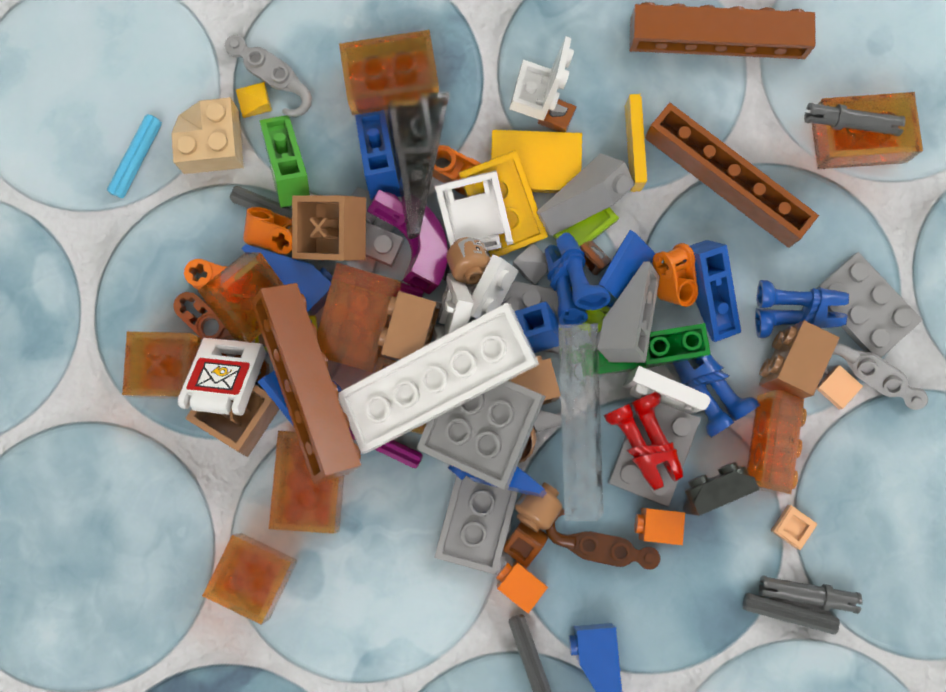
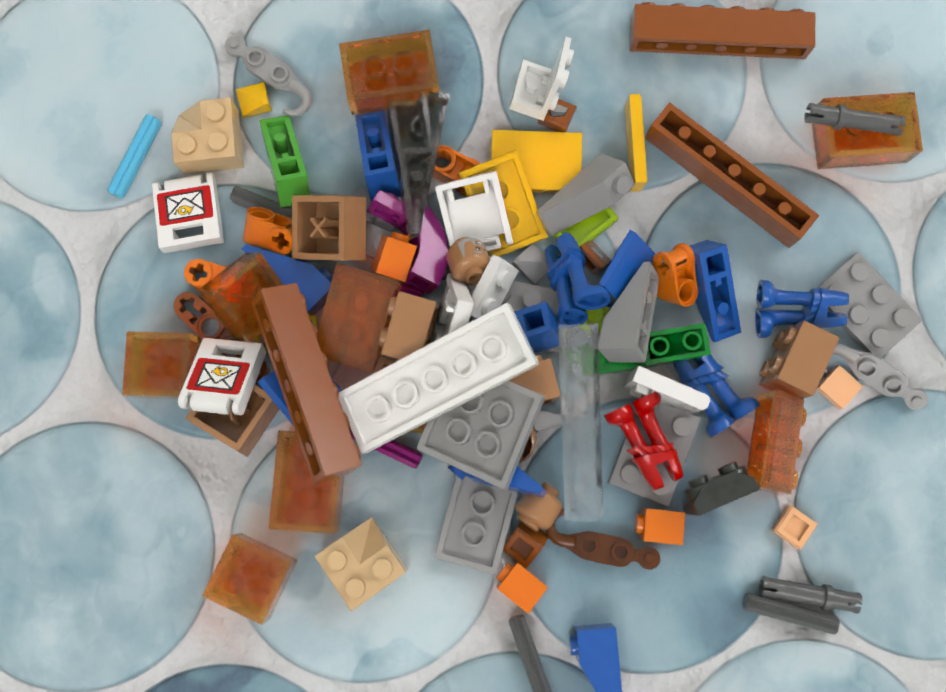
(185, 205): none -> container
(361, 563): none -> tan slope
(394, 256): none -> orange brick

